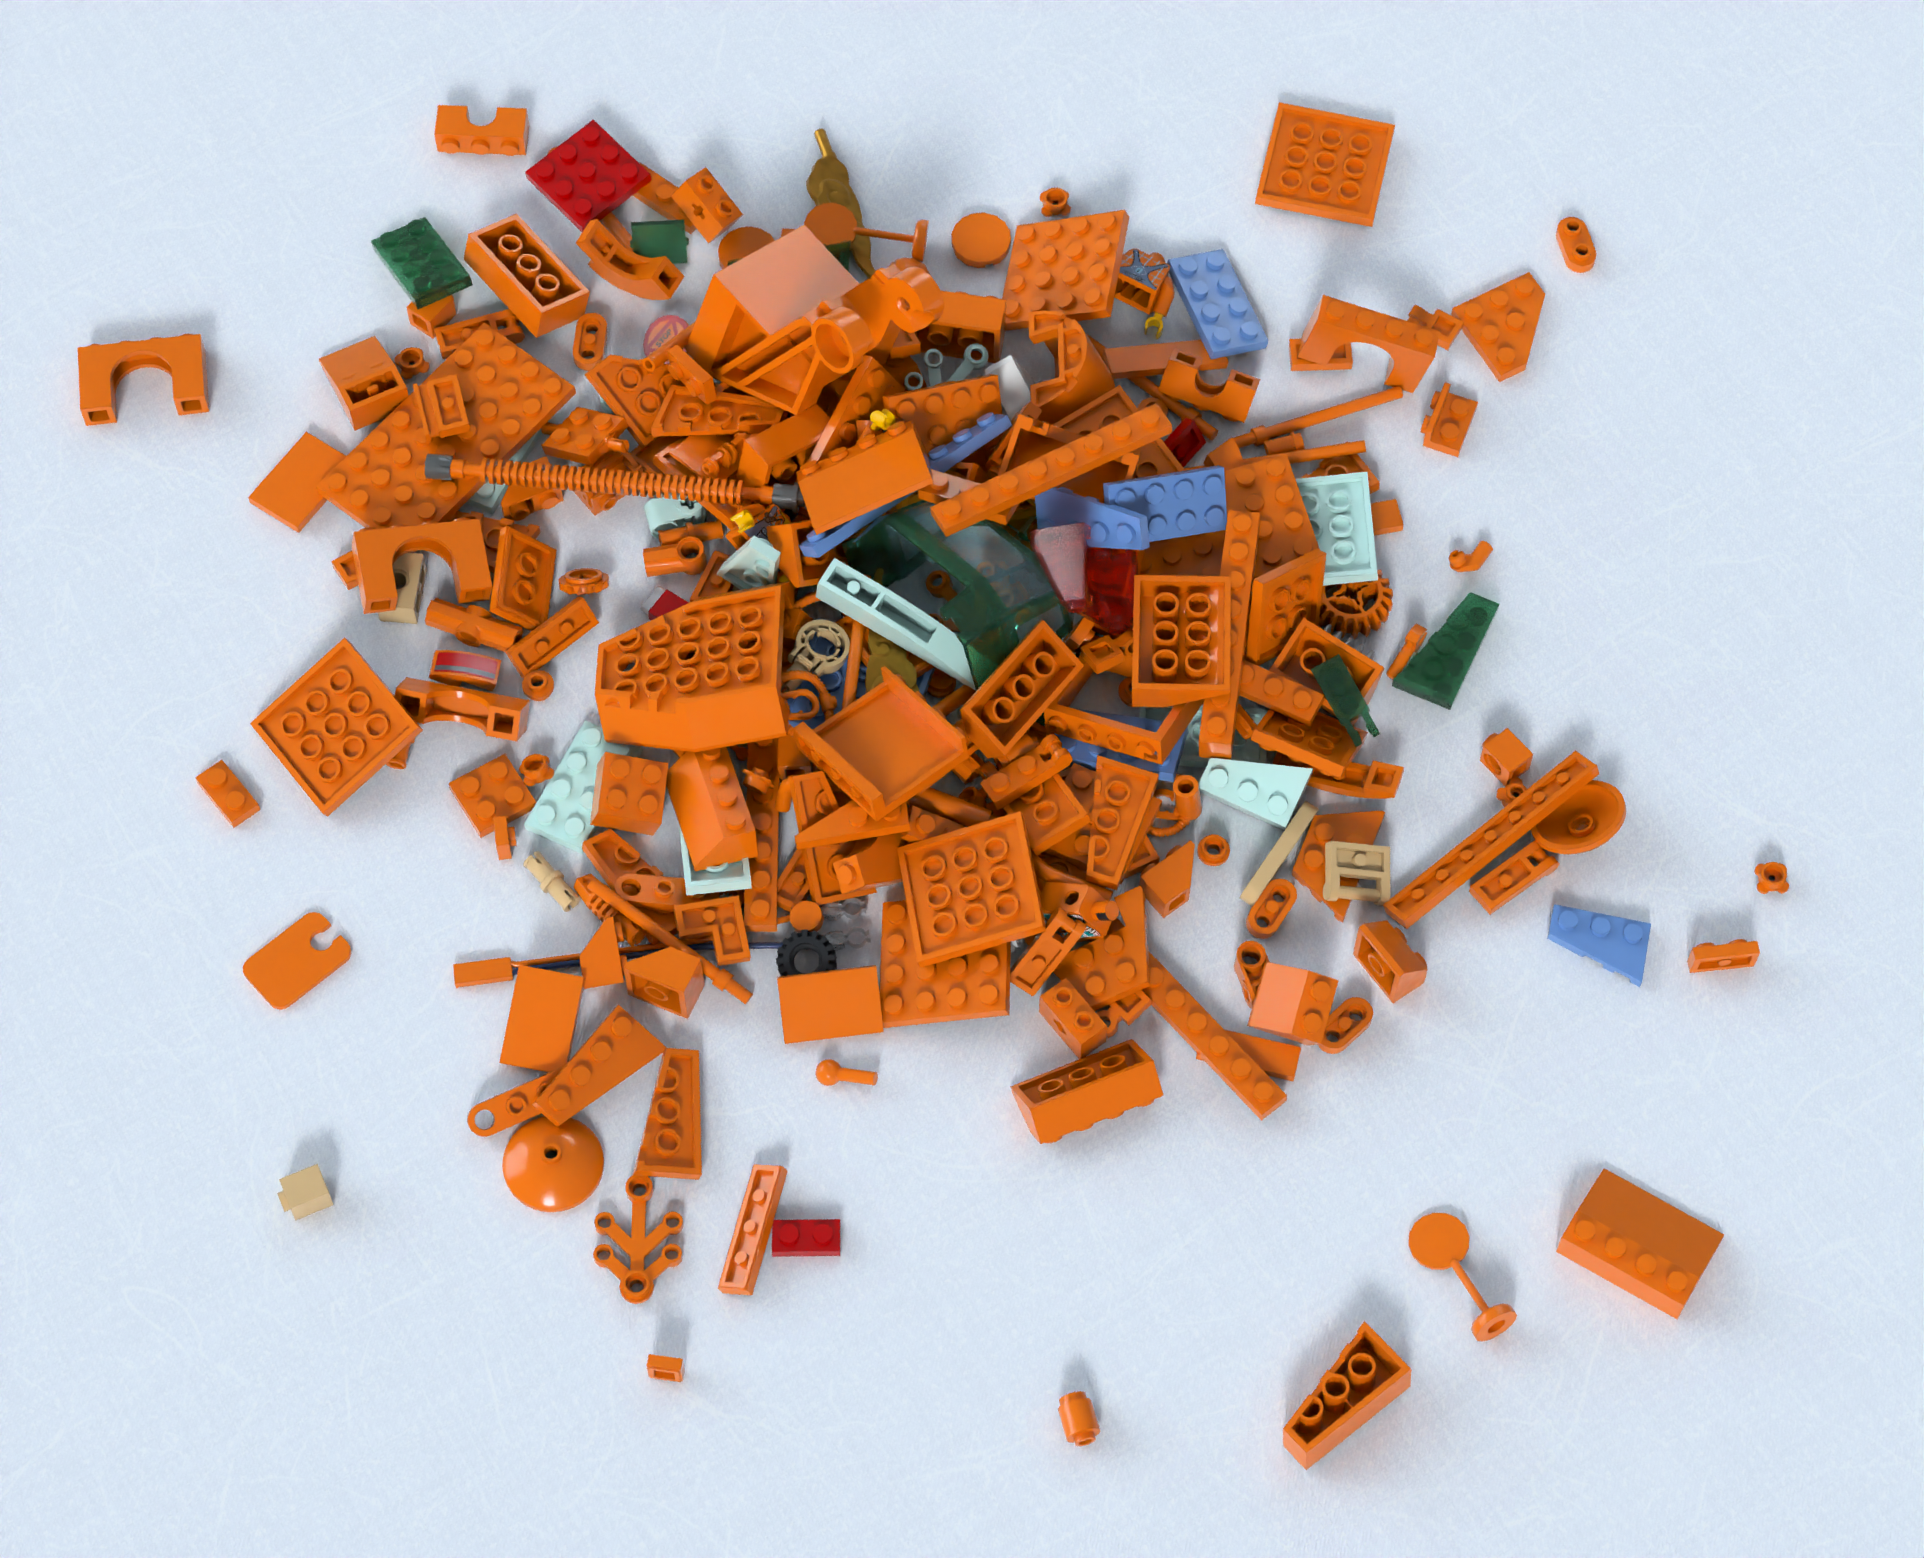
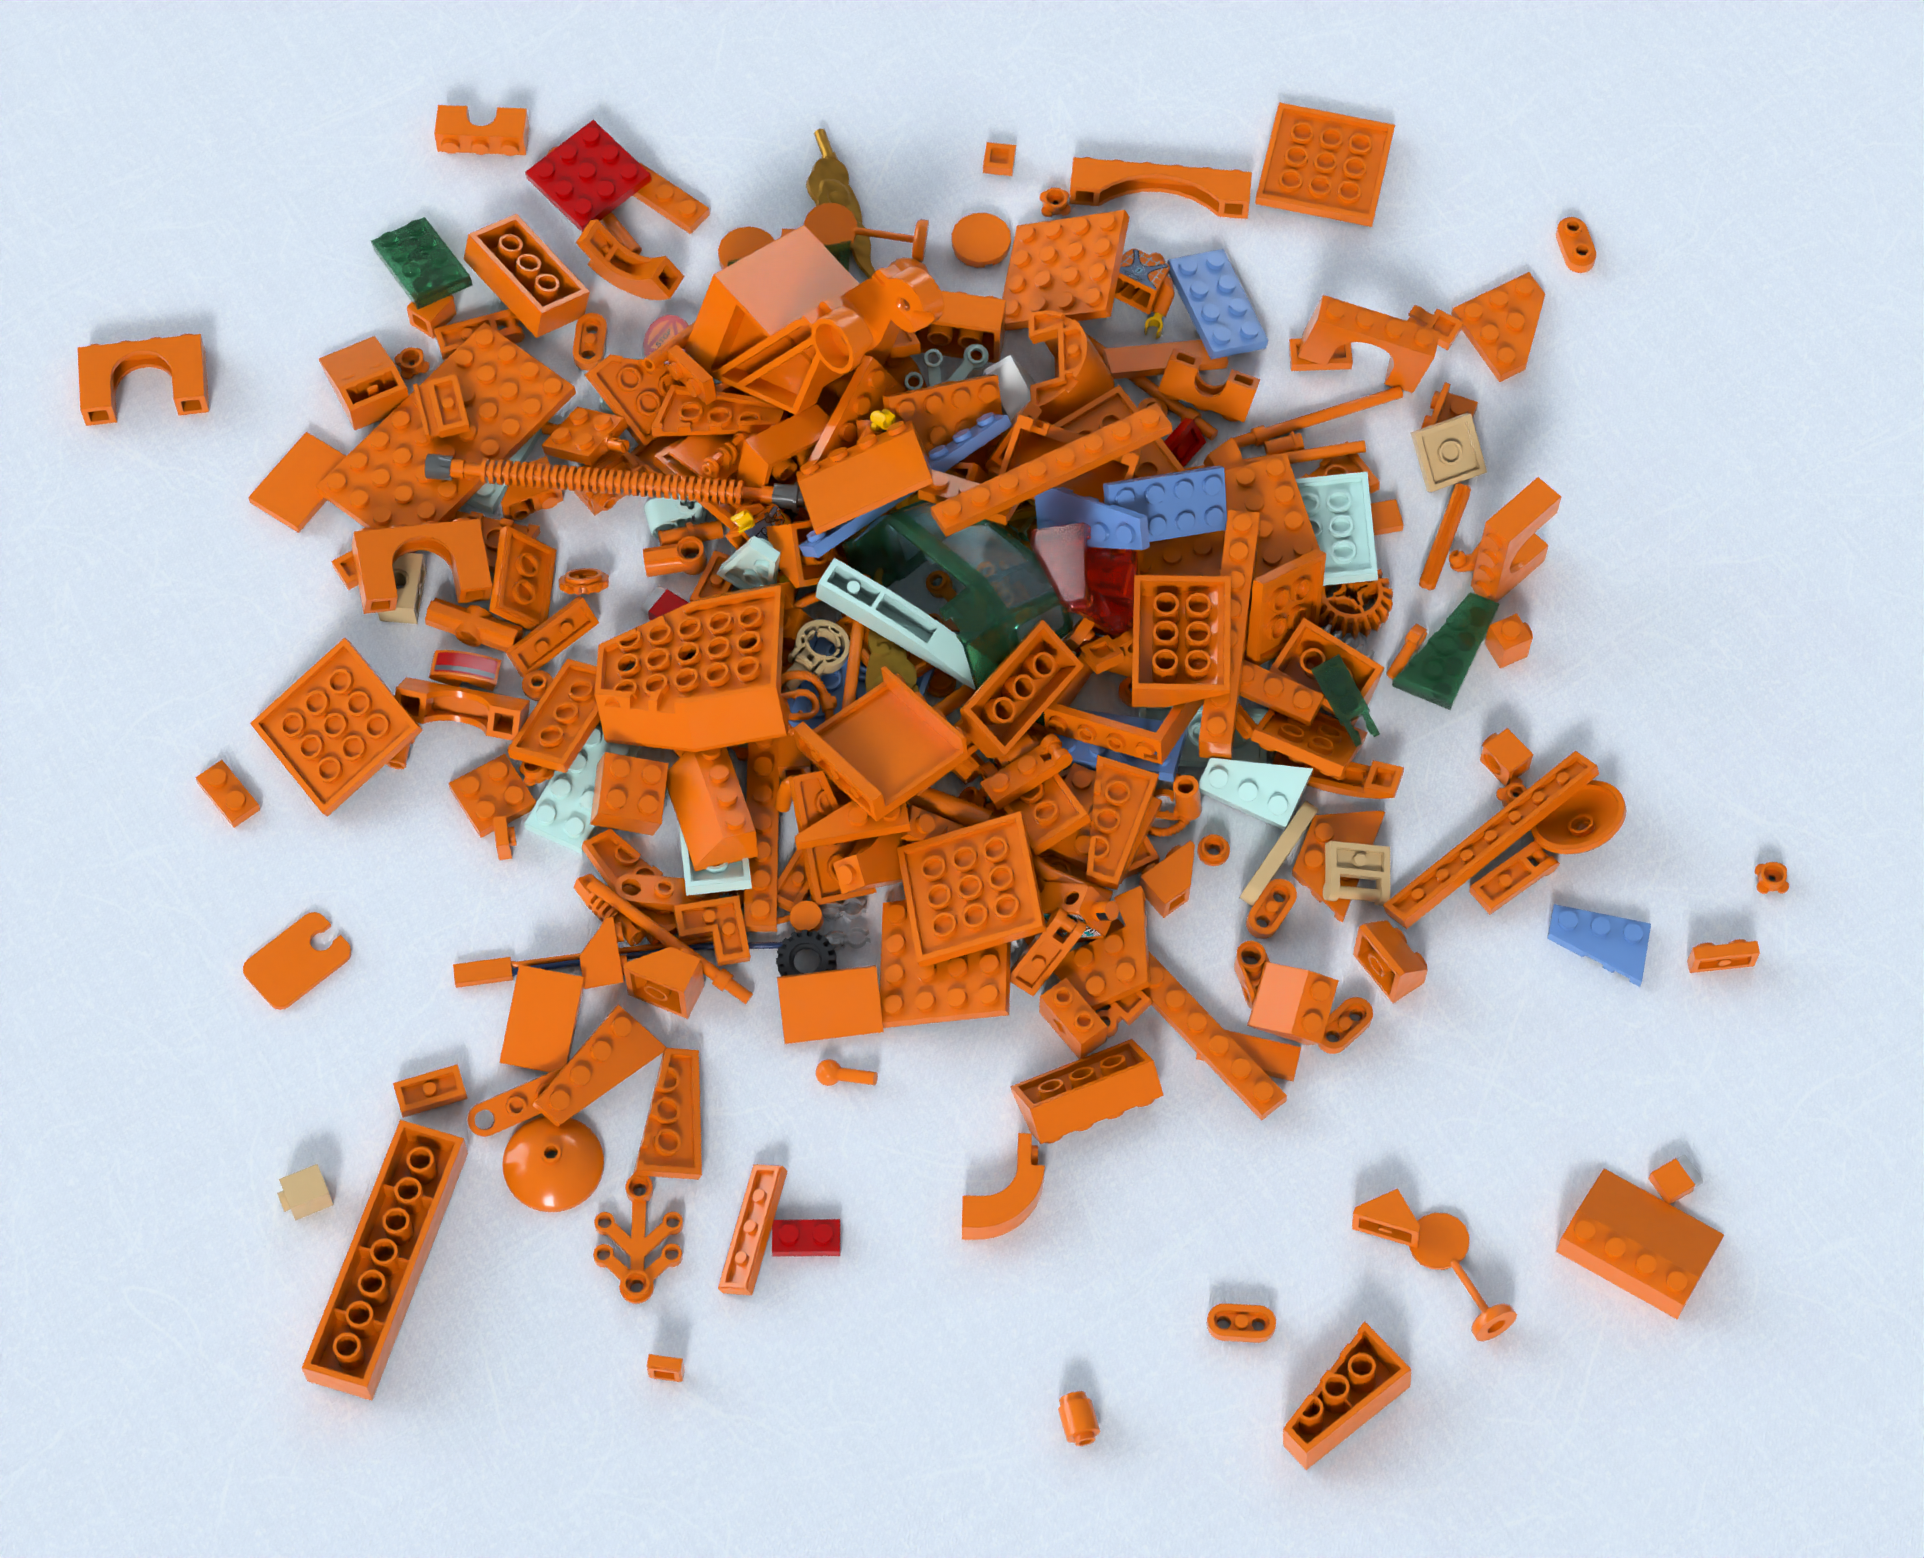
(385, 1260): none -> orange brick
(430, 1090): none -> orange plate
(552, 881): tan pin -> none
(560, 720): none -> orange plate
(660, 239): clear green piece -> none
(707, 205): orange brick -> none
(757, 780): orange plate -> none
(999, 159): none -> orange plate
(1002, 1212): none -> orange arch
(1219, 190): none -> orange arch
(1241, 1320): none -> orange plate
(1388, 1218): none -> orange slope
(1444, 536): none -> orange axle
(1448, 452): none -> tan plate
(1509, 541): none -> orange arch
(1509, 640): none -> orange brick
(1675, 1179): none -> orange piece

